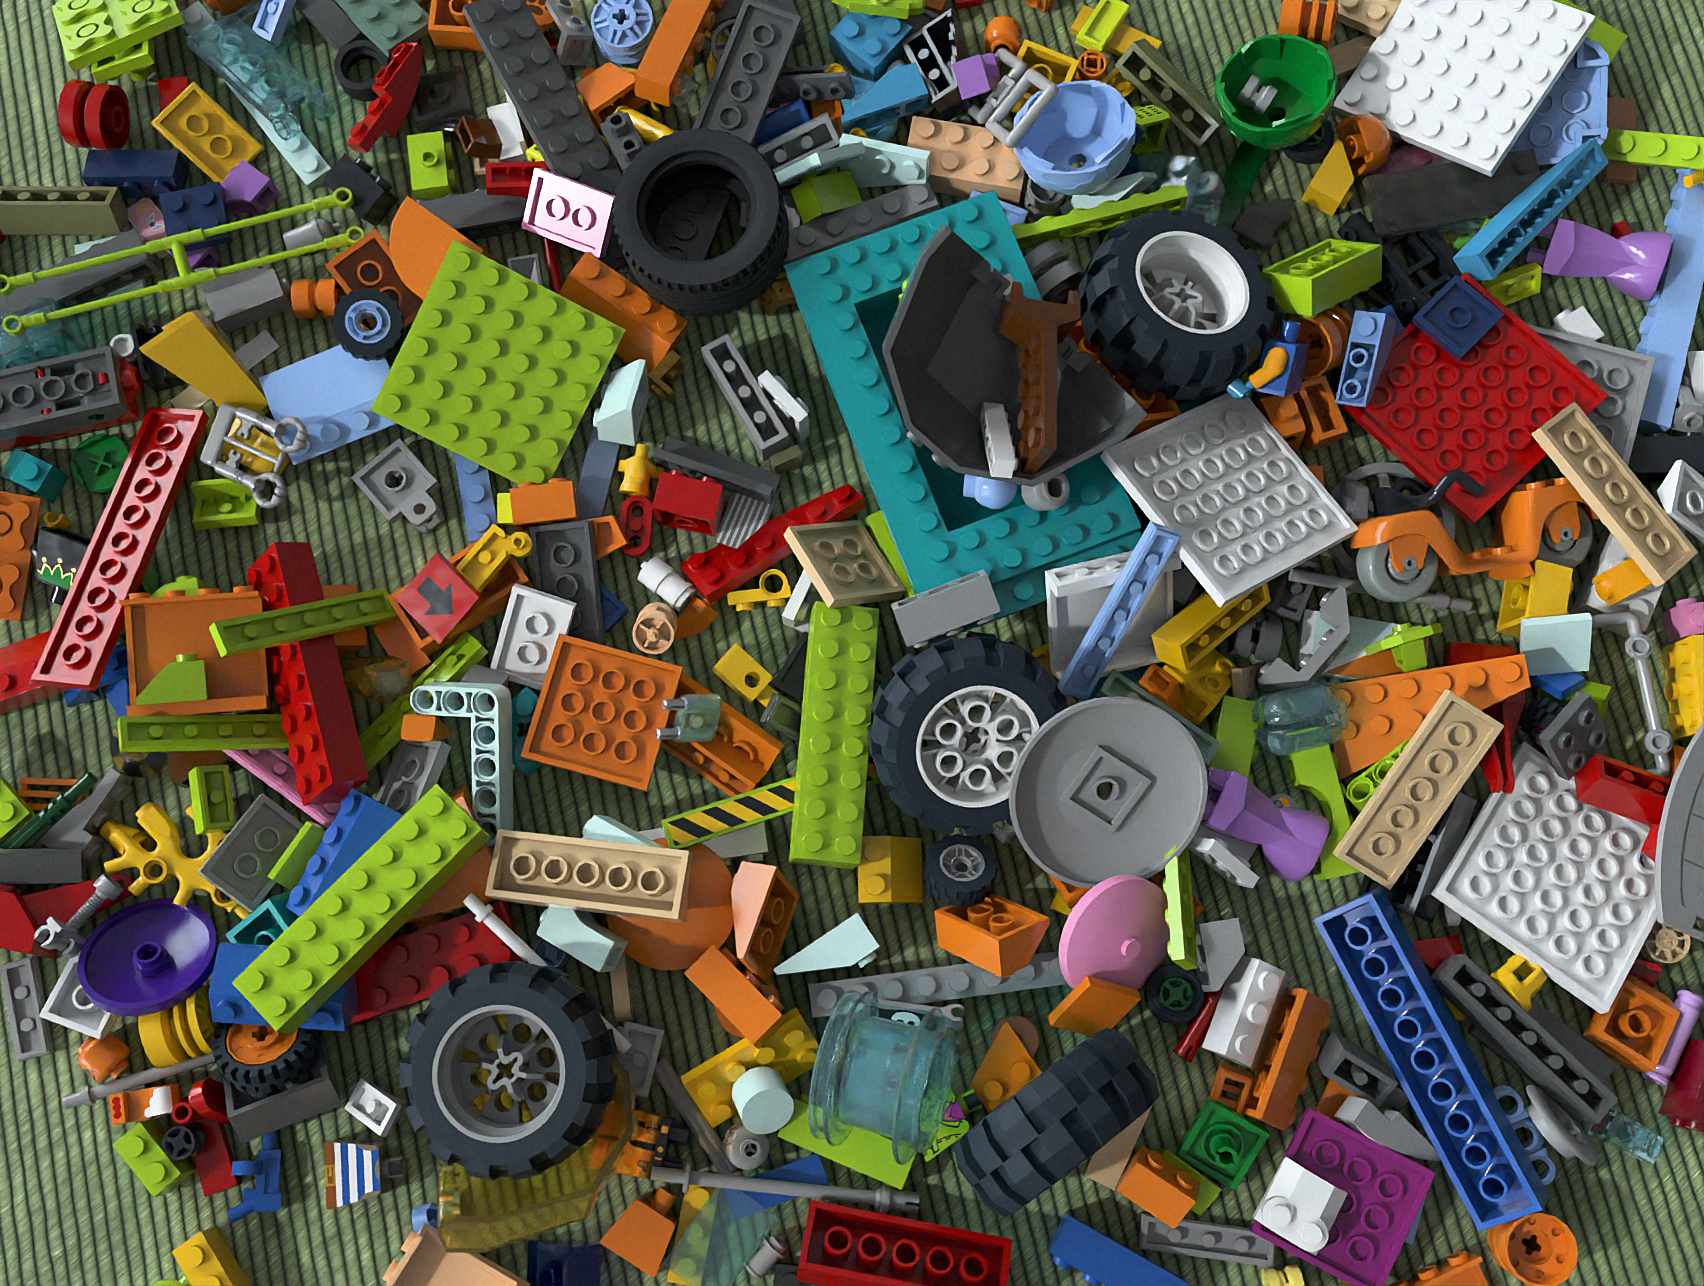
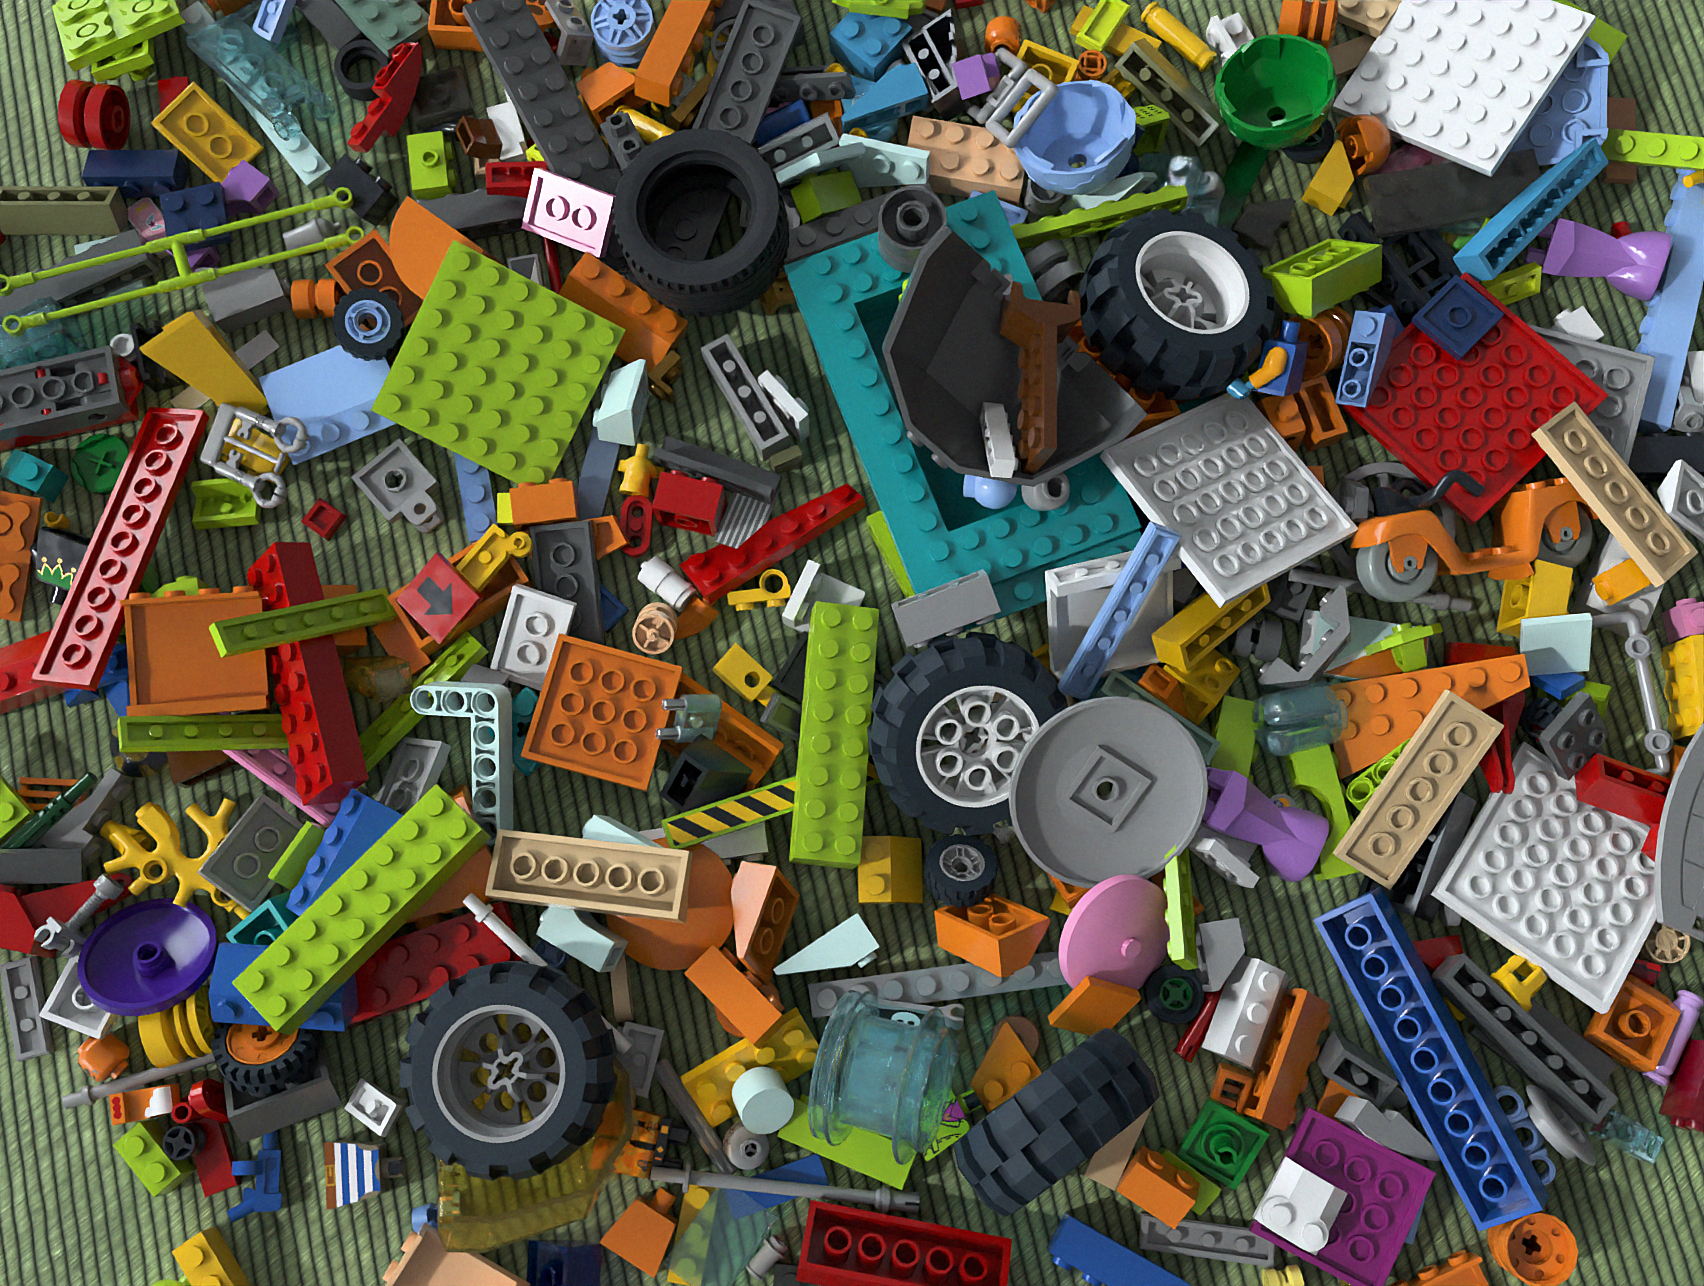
(177, 682): lime slope -> none
(212, 799): lime slope -> none
(324, 519): none -> red tile
(423, 728): orange slope -> none
(690, 106): none -> pearl gold plate
(704, 776): none -> black slope
(844, 563): tan plate -> none
(906, 224): none -> dark grey wheel
(1178, 36): none -> yellow axle
(1227, 35): none -> white bracket
(1243, 681): tan tile -> none
(1256, 95): light grey wheel -> none

